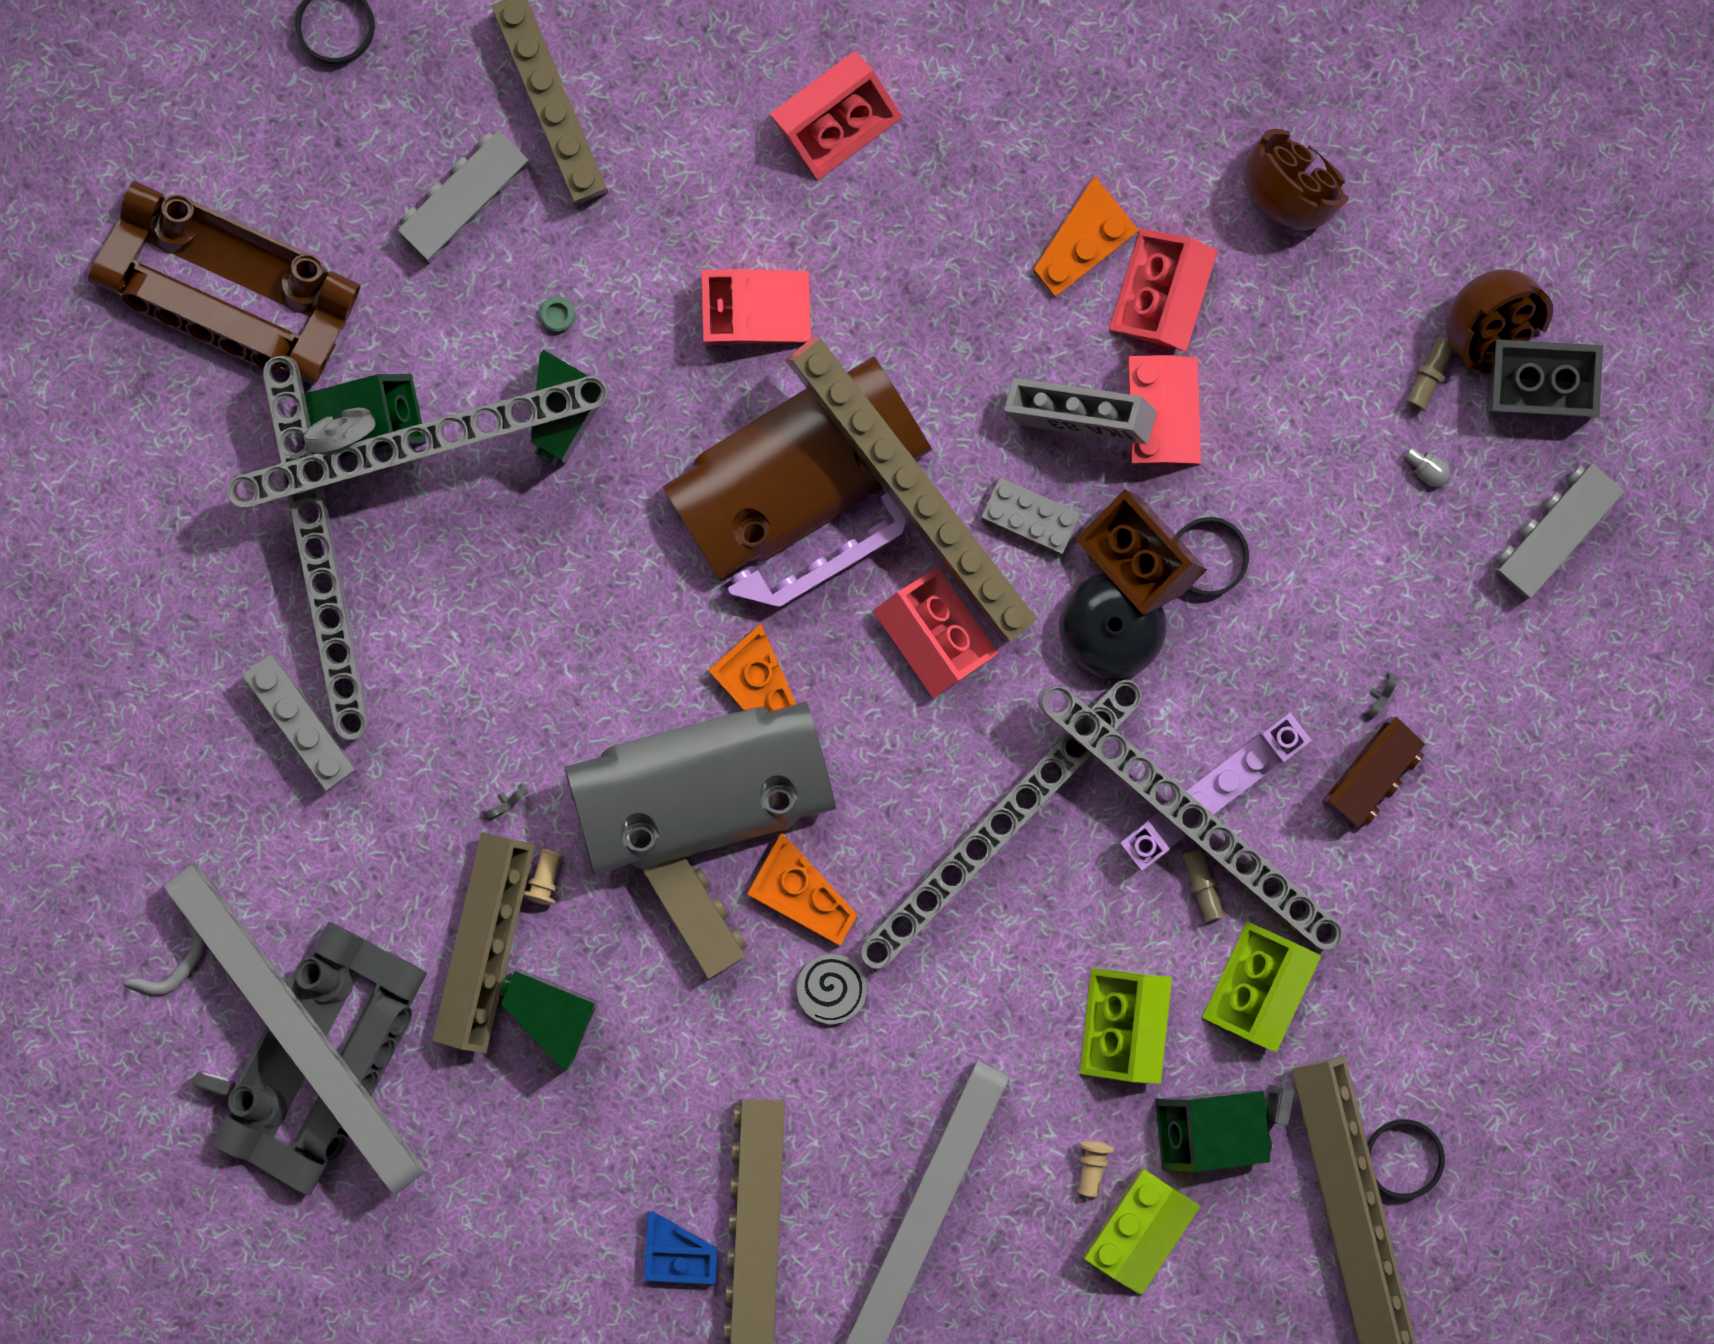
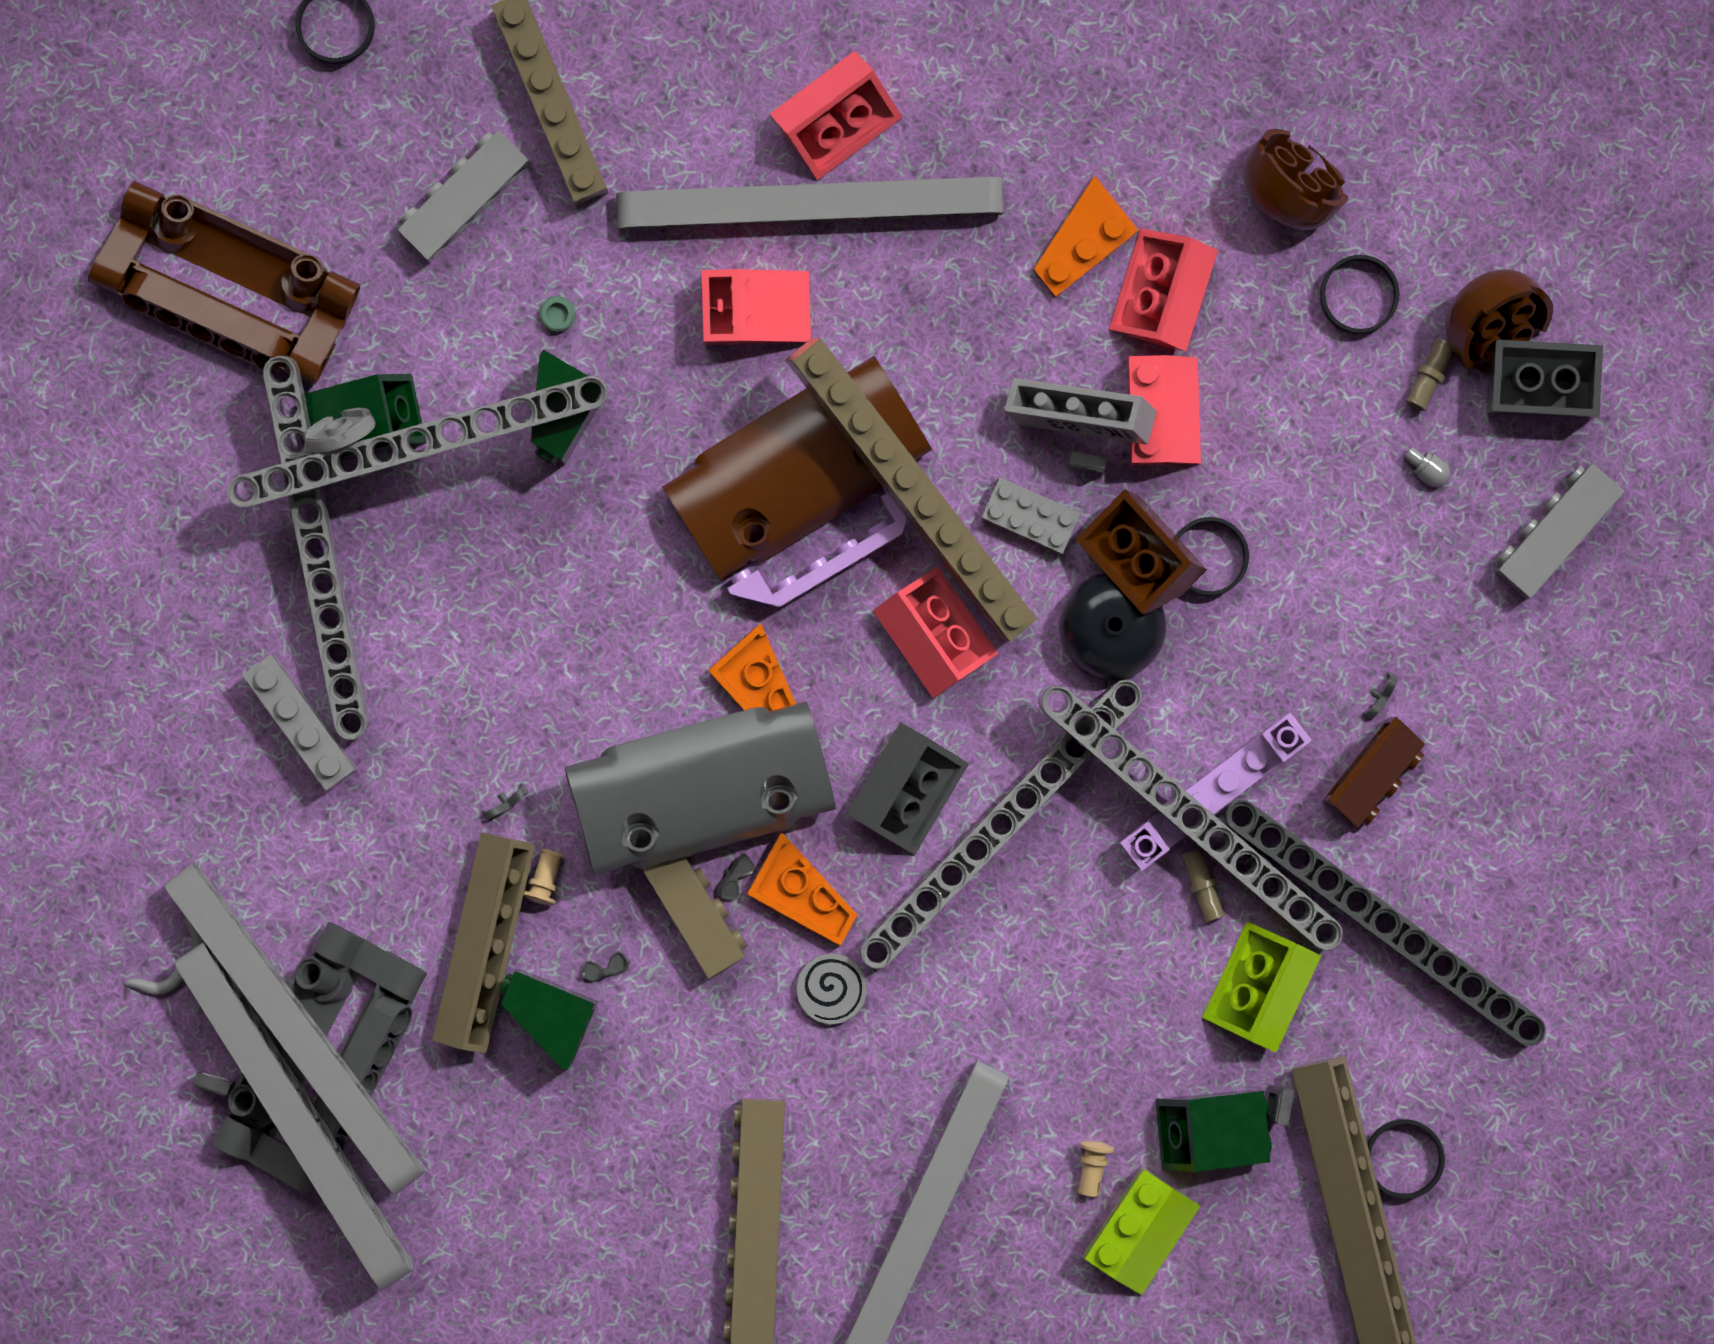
(295, 1117): none -> light grey beam
(617, 964): none -> dark grey piece
(677, 1254): blue wing -> none
(741, 867): none -> dark grey piece
(809, 202): none -> light grey beam
(907, 788): none -> dark grey slope
(1087, 462): none -> flat silver tile
(1126, 1025): lime slope -> none
(1385, 268): none -> black tyre
(1401, 927): none -> dark grey beam

